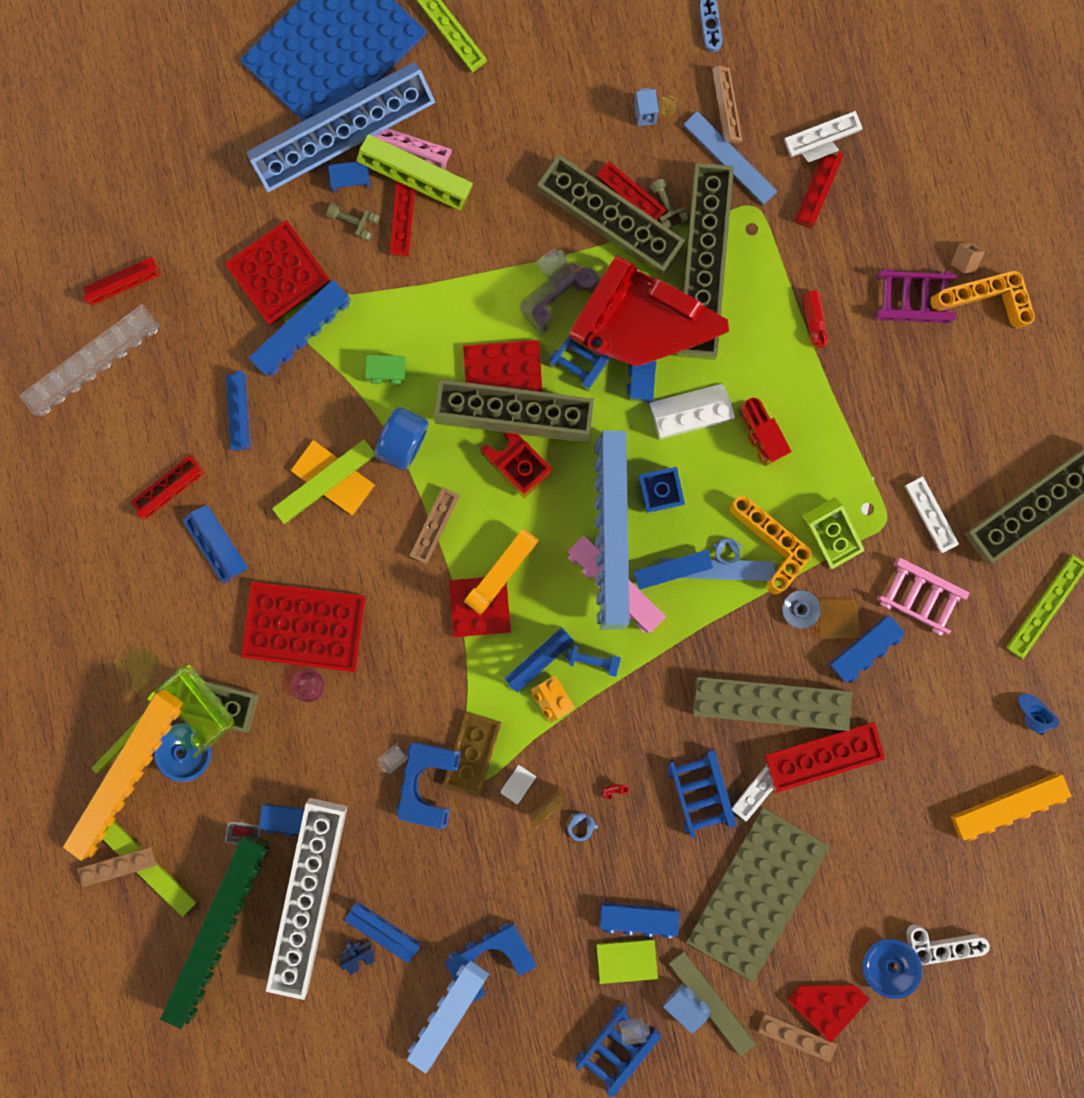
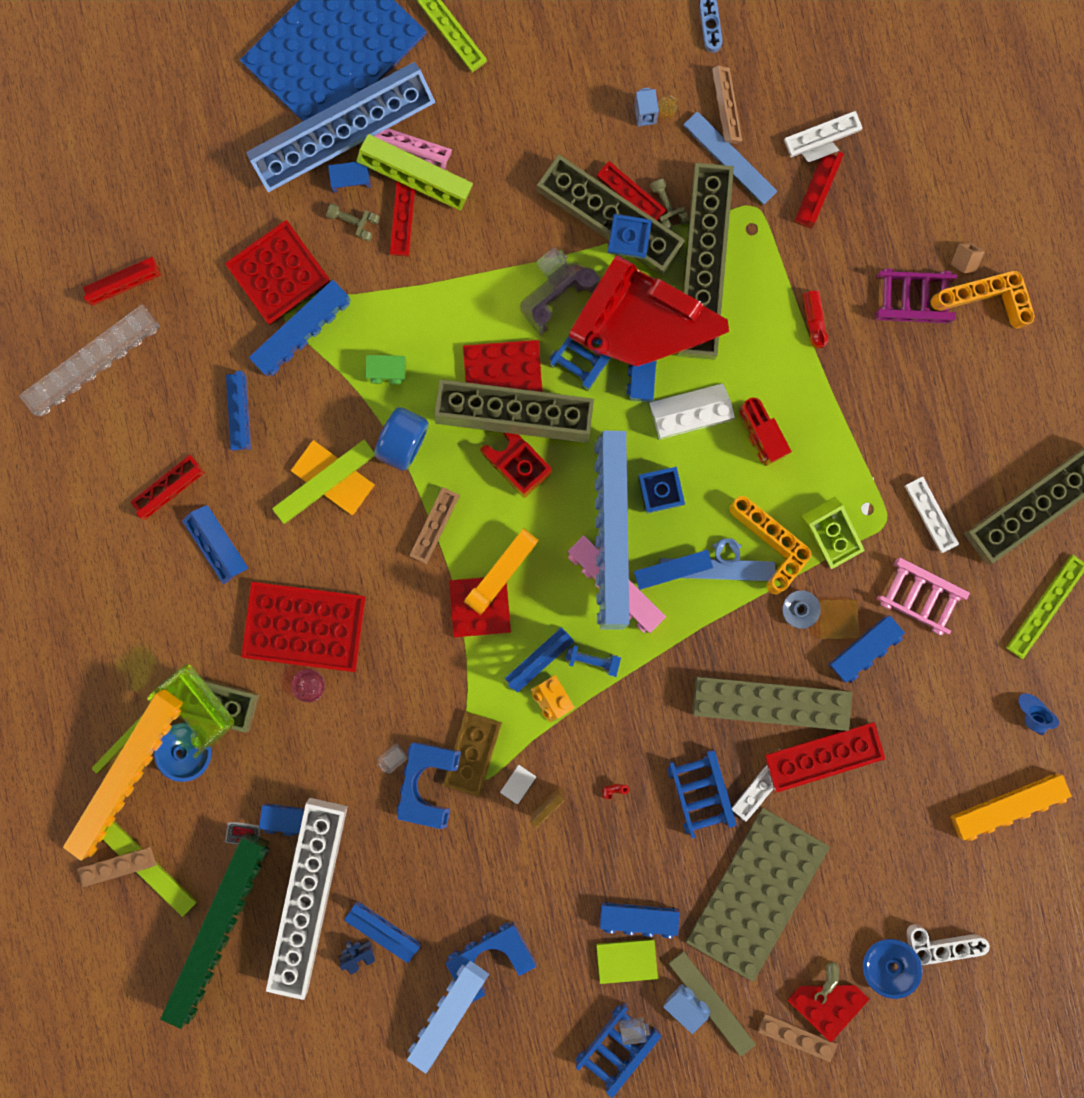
(590, 826): medium blue piece -> none
(629, 236): none -> blue tile
(832, 977): none -> olive arm

